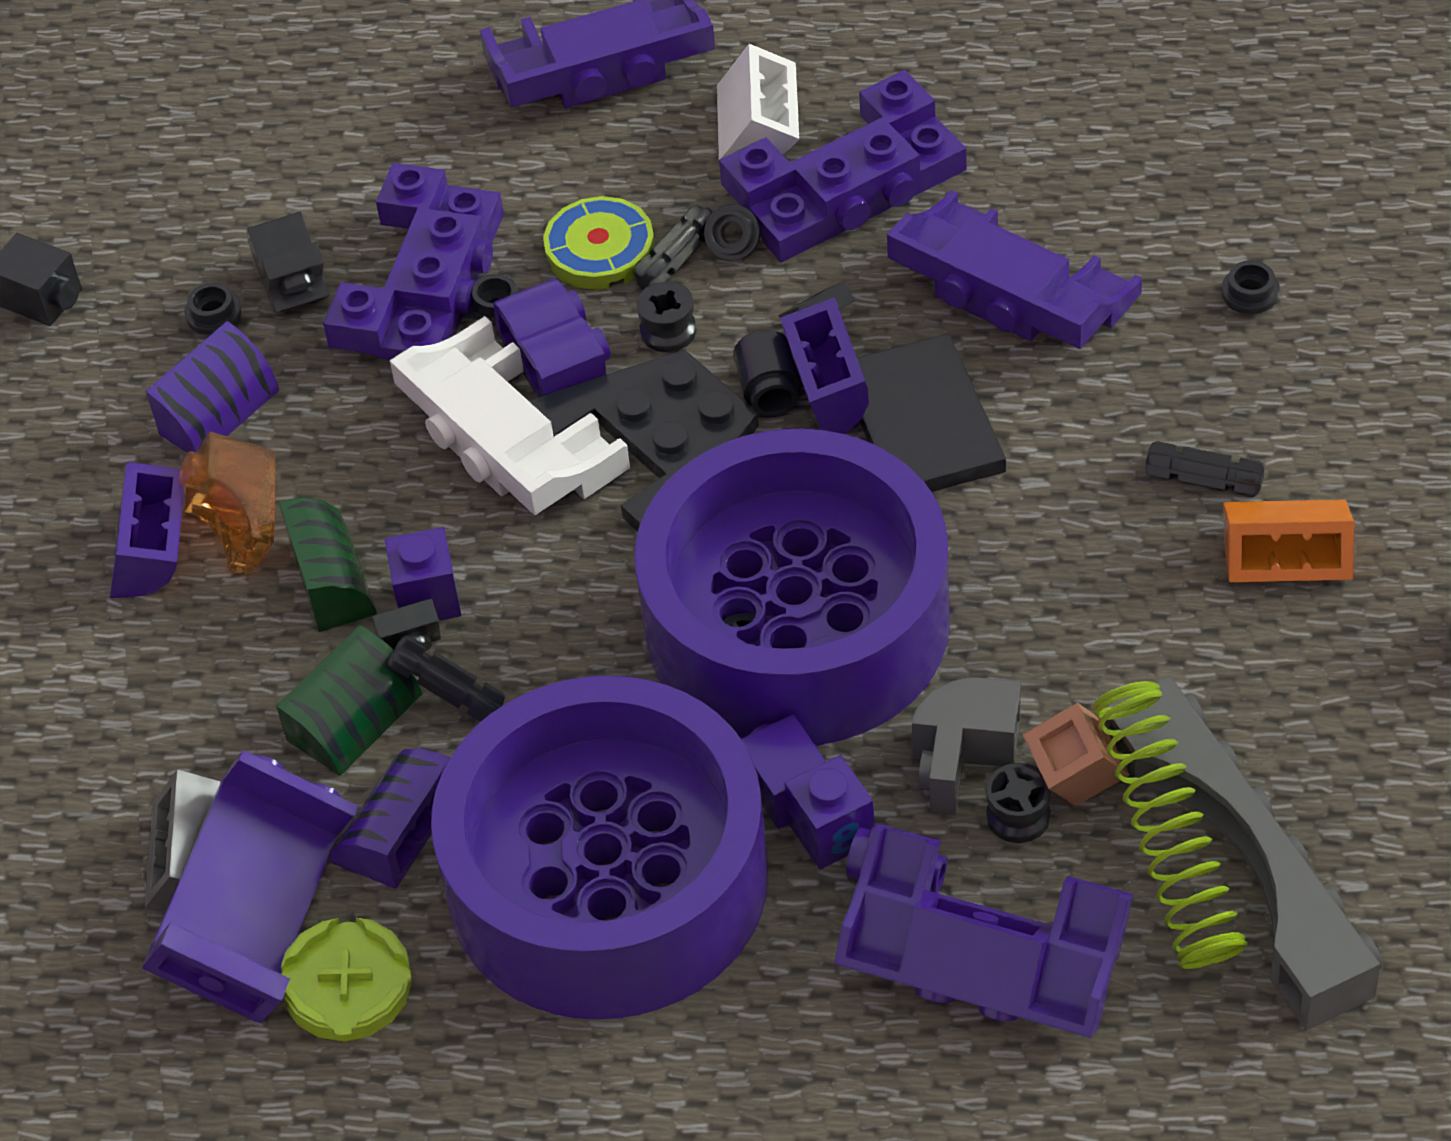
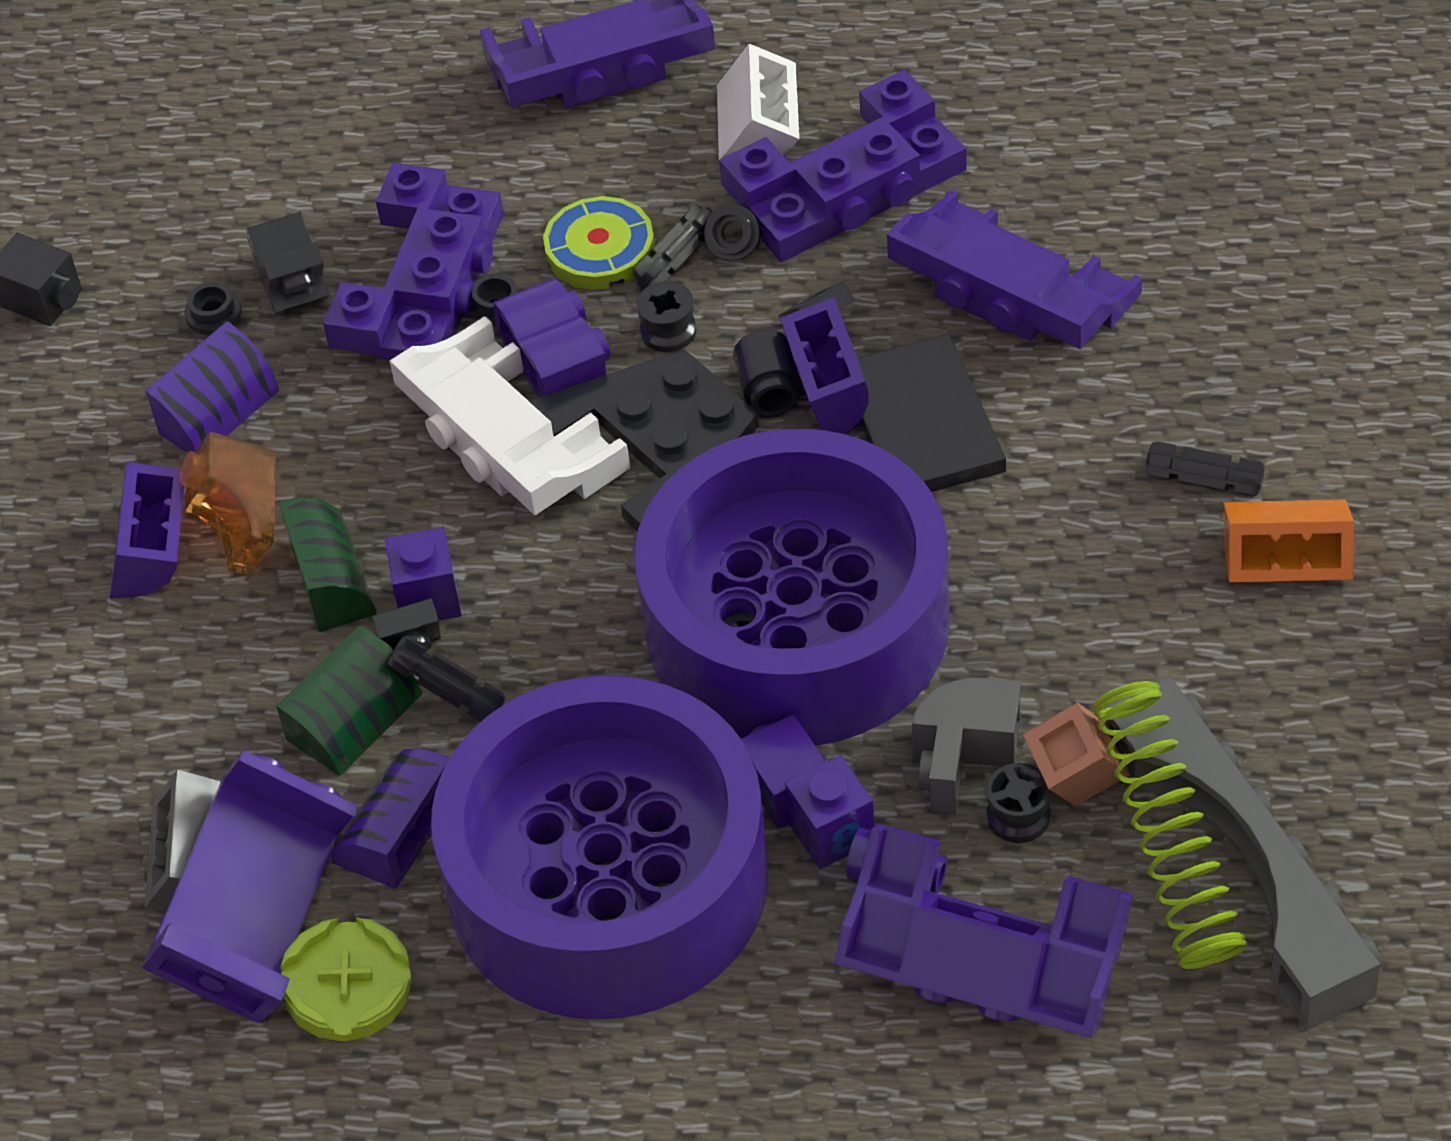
(1250, 287): black plate -> none

